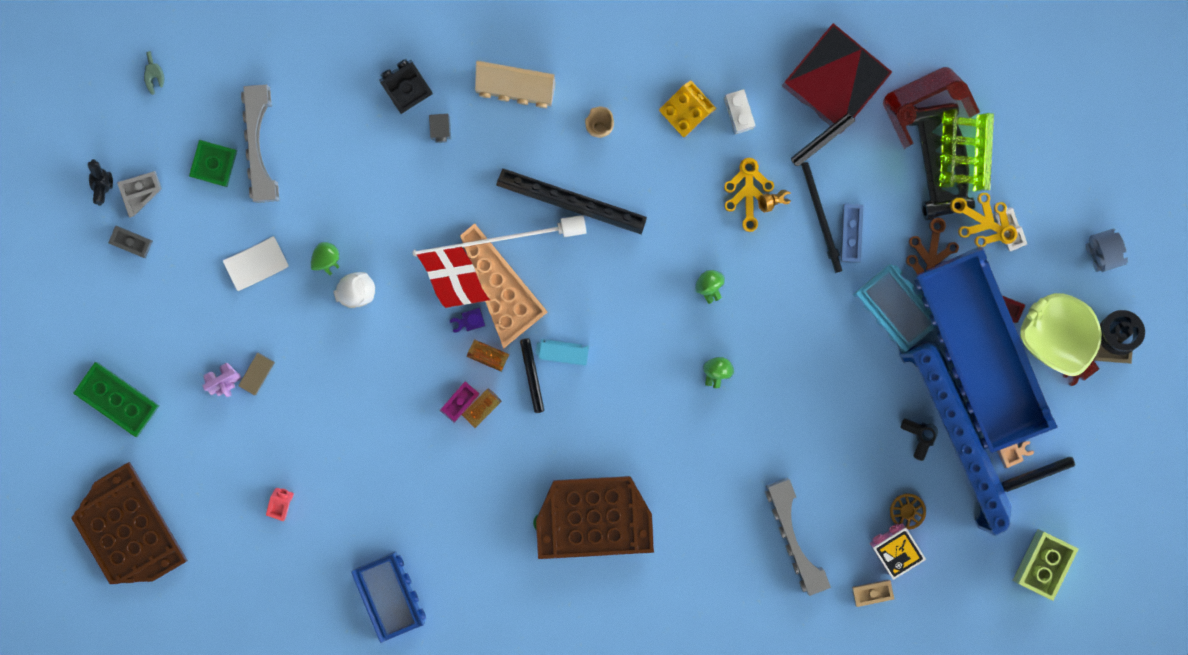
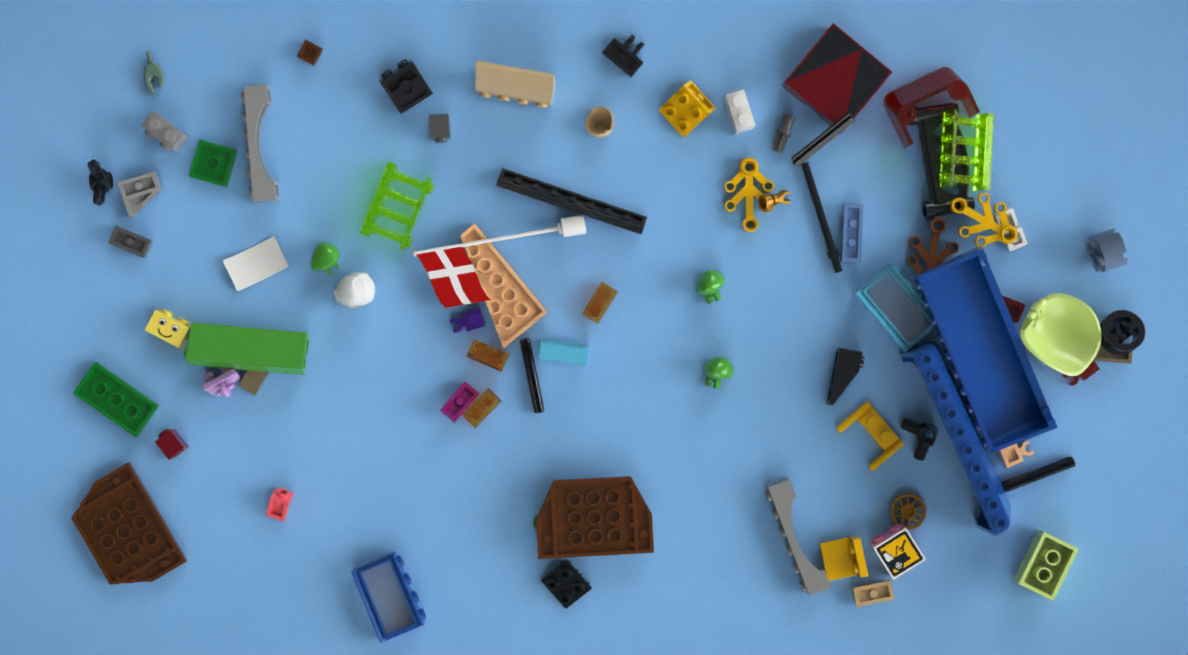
(163, 130): none -> light grey brick
(168, 328): none -> light yellow brick
(171, 443): none -> dark red brick
(247, 348): none -> bright green brick
(309, 52): none -> reddish brown plate
(377, 207): none -> clear neon green fence
(566, 583): none -> black hinge
(599, 302): none -> clear orange plate
(622, 57): none -> black hinge
(783, 133): none -> dark grey axle
(843, 558): none -> yellow bracket
(844, 370): none -> black slope
(877, 429): none -> yellow plate

